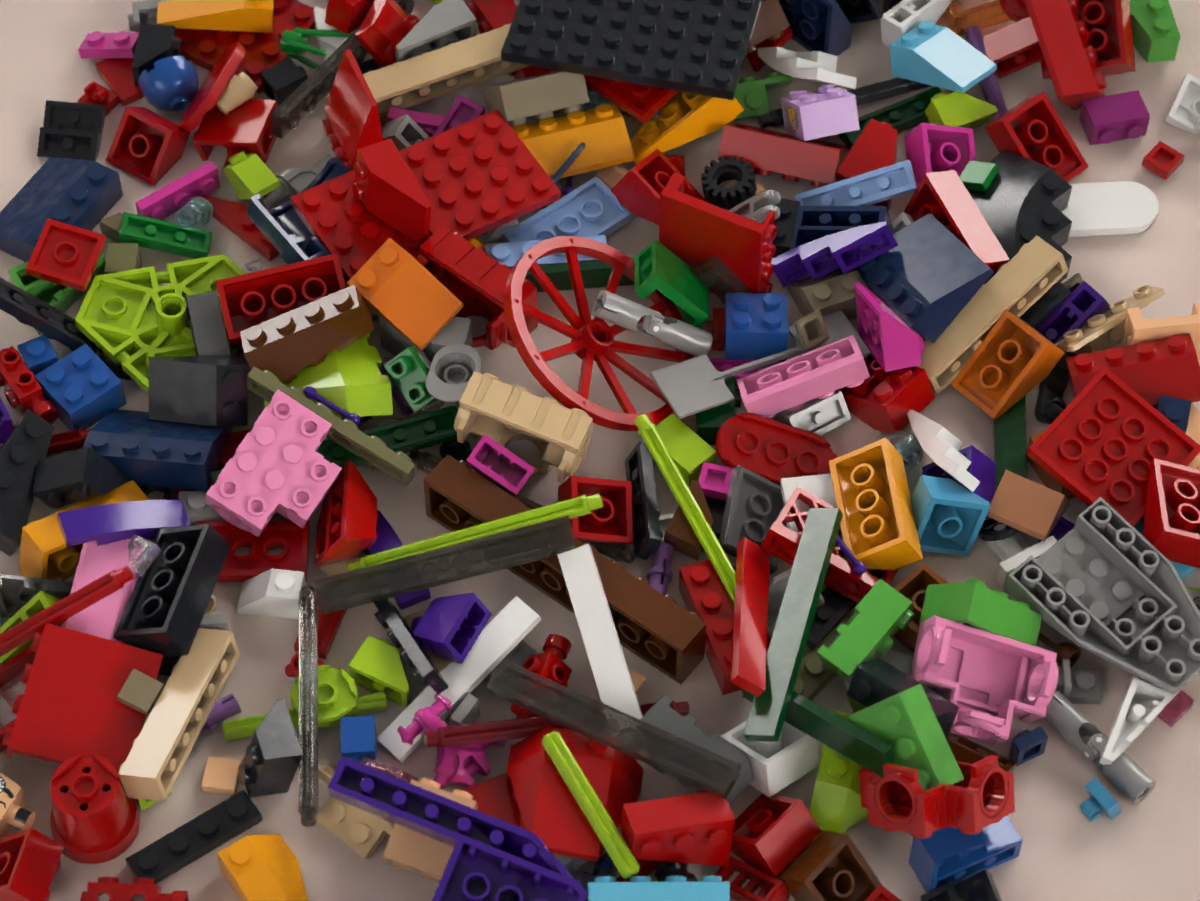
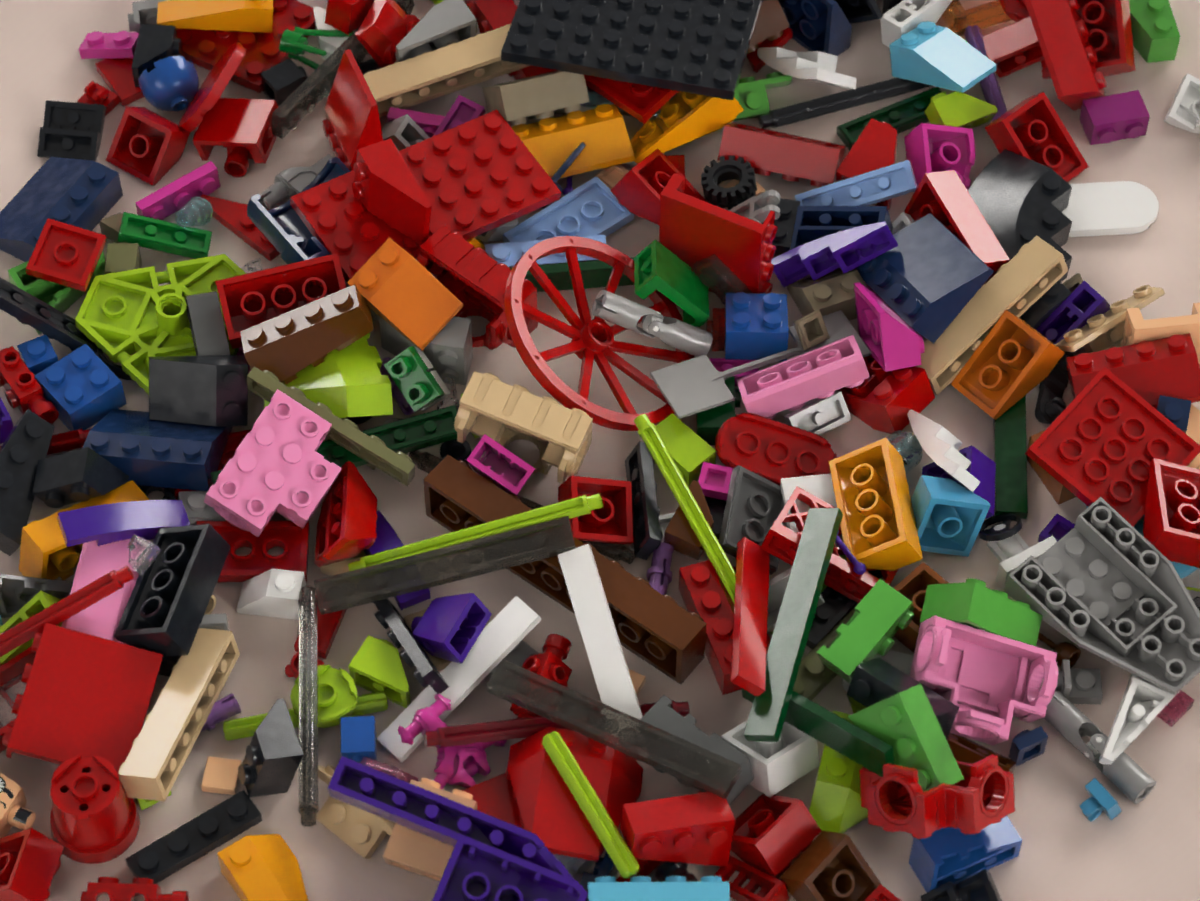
(140, 691): dark tan tile -> none
(237, 92): tan cone -> none
(250, 176): lime slope -> none
(311, 393): dark purple hinge -> none
(452, 371): light grey piece -> none
(466, 712): light grey tile -> none
(819, 112): lavender brick -> none
(978, 175): tile -> none
(1027, 505): nougat slope -> none
(1162, 160): red plate -> none

